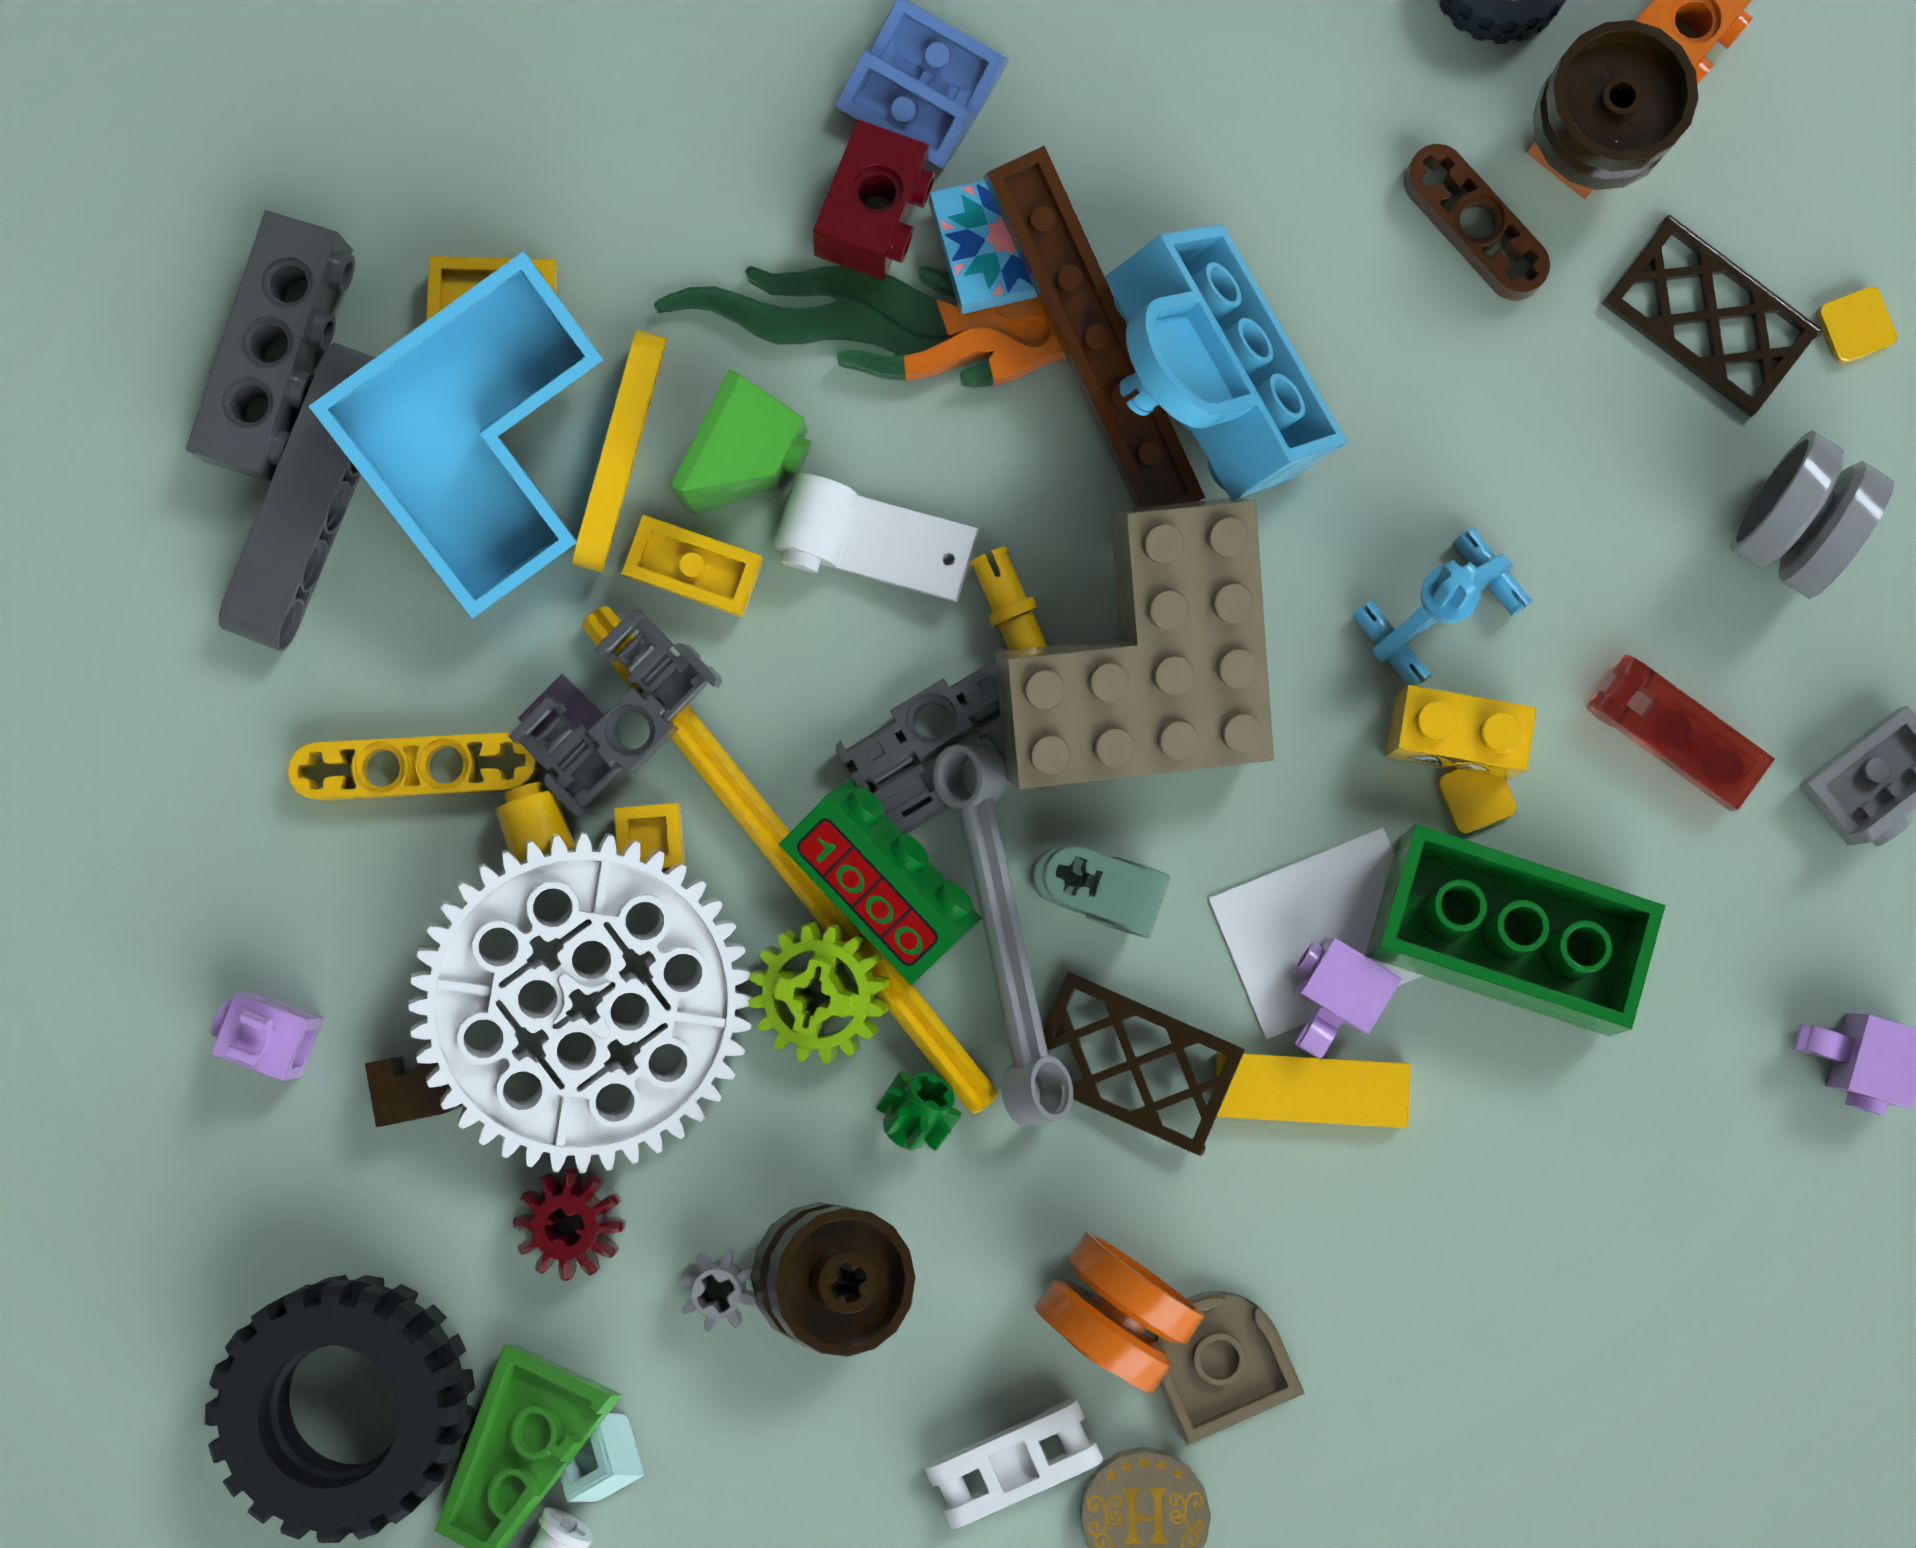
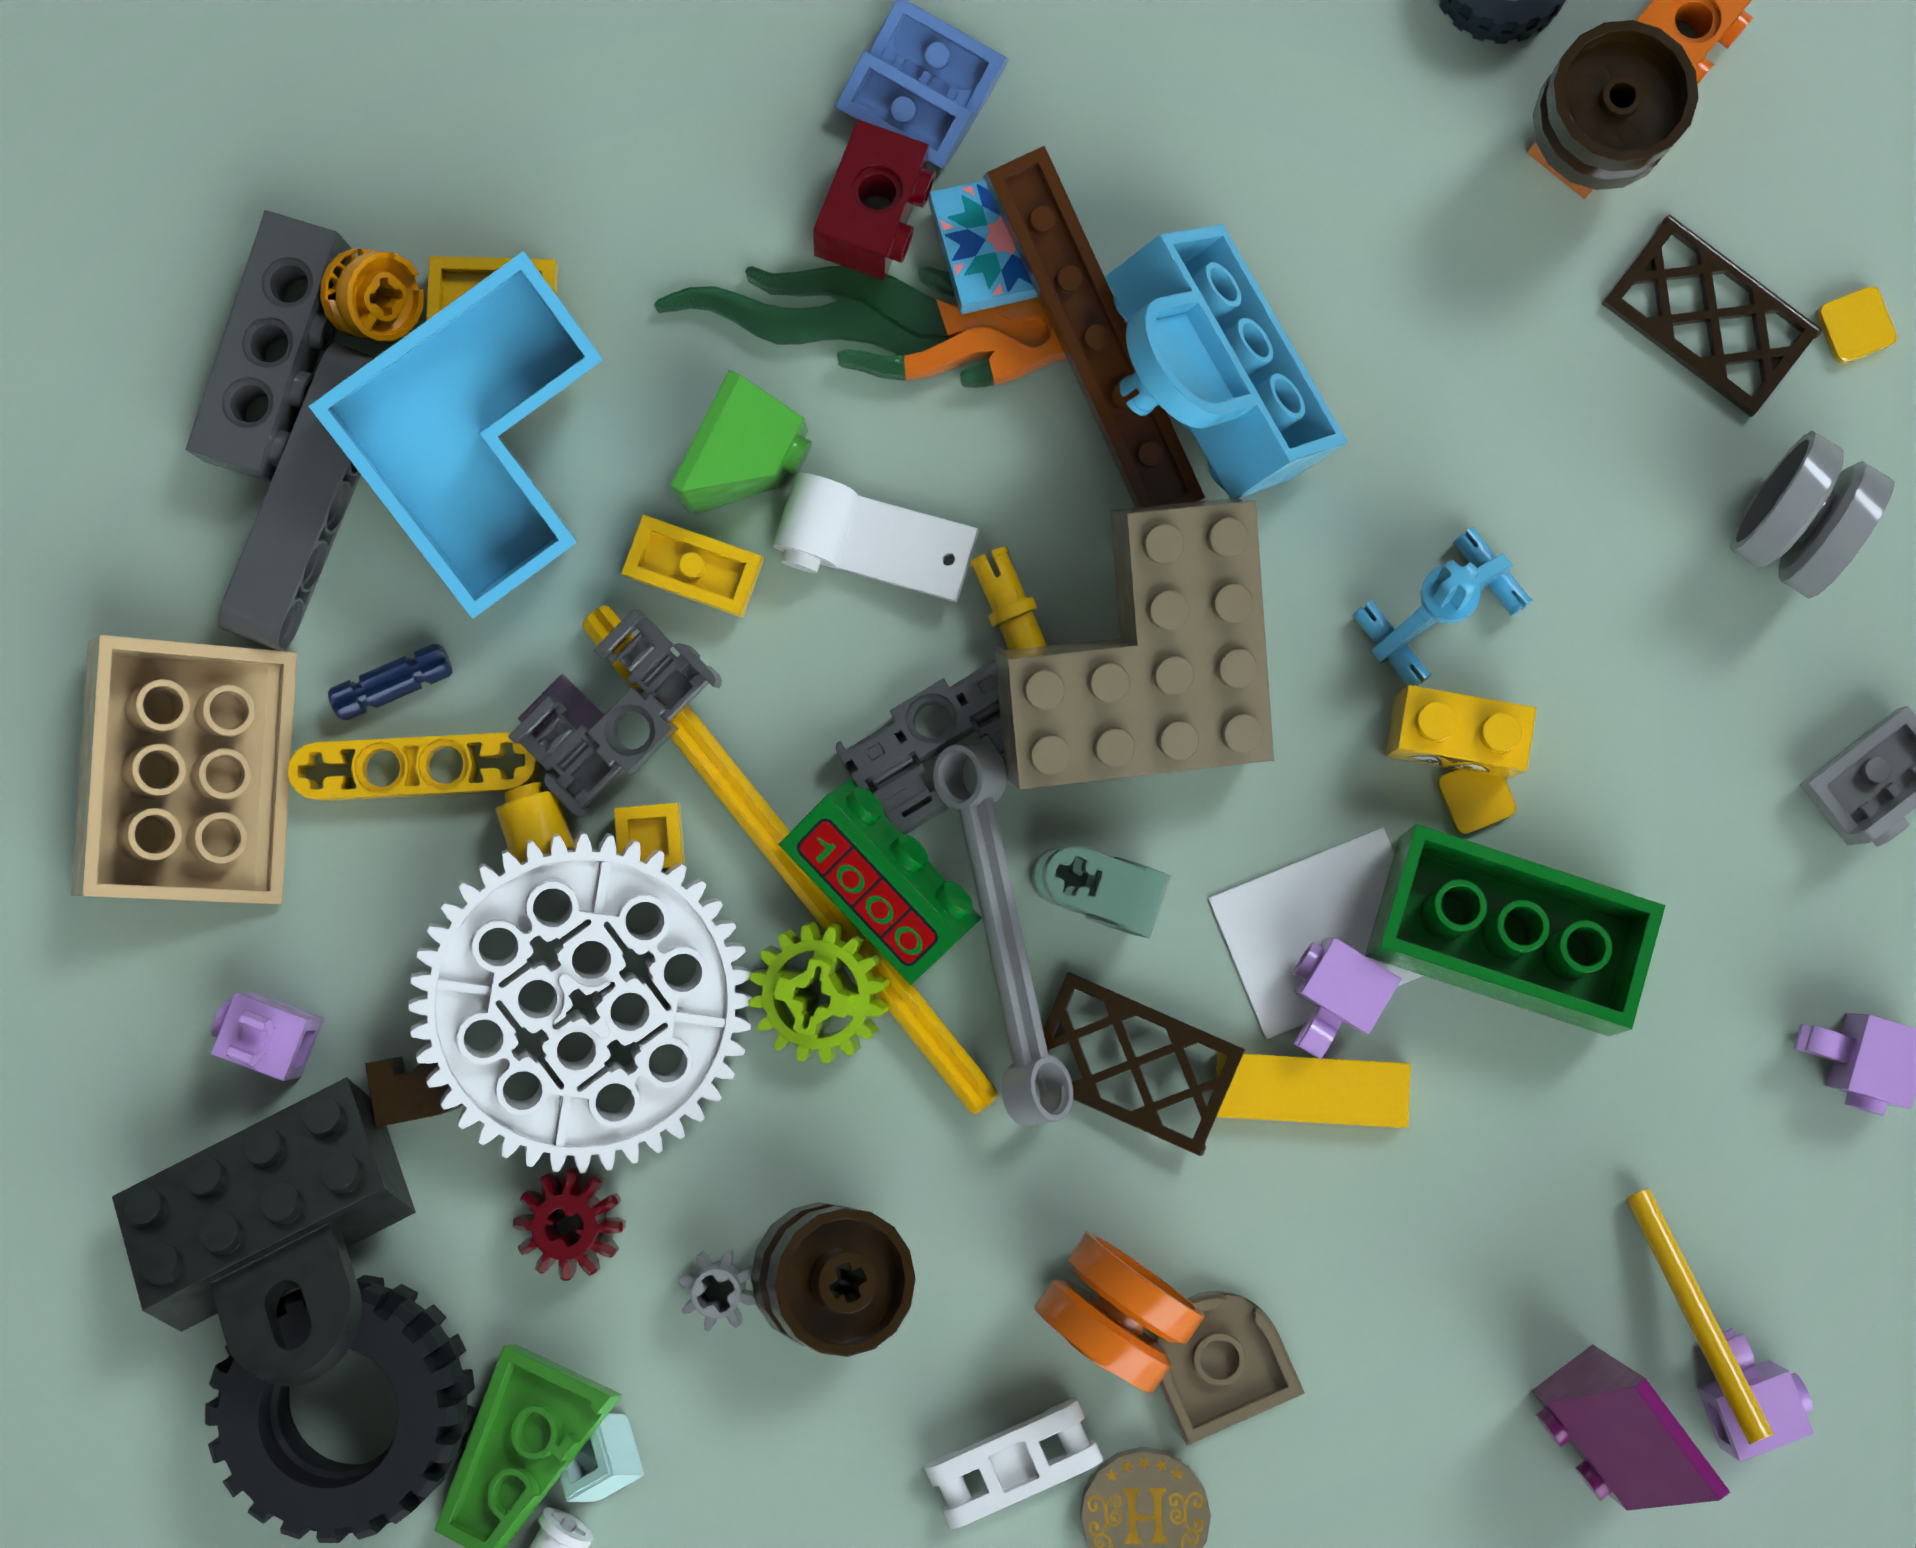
(183, 771): none -> tan slope
(267, 1218): none -> pearl dark grey brick
(373, 295): none -> light orange wheel
(390, 682): none -> dark blue axle
(619, 451): yellow beam -> none
(918, 1110): green gear -> none
(1521, 242): reddish brown beam -> none
(1624, 1435): none -> magenta slope
(1682, 734): clear red plate -> none
(1700, 1317): none -> yellow bar
(1778, 1393): none -> lavender brick

